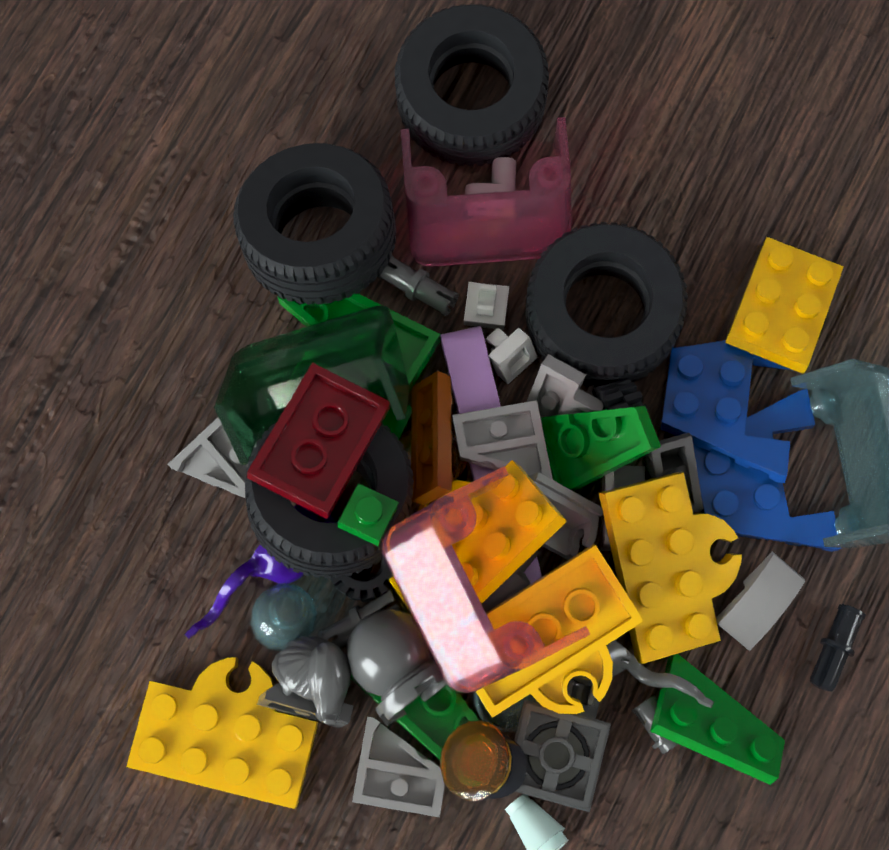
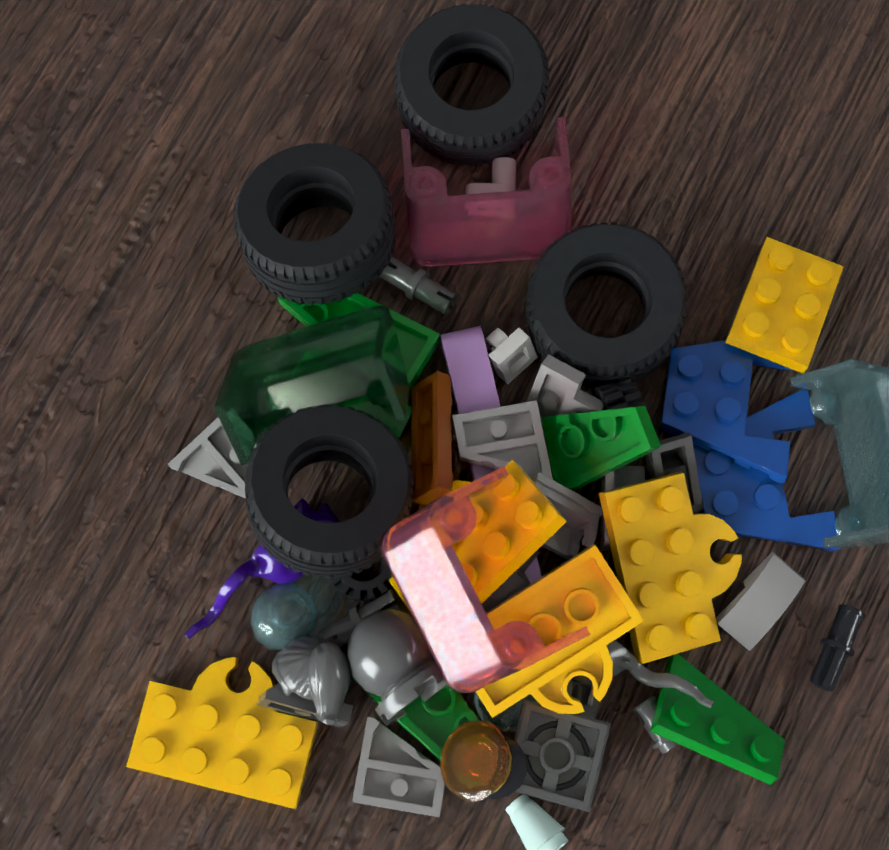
(319, 440): dark red plate -> none
(368, 514): green plate -> none
(486, 305): white tile -> none

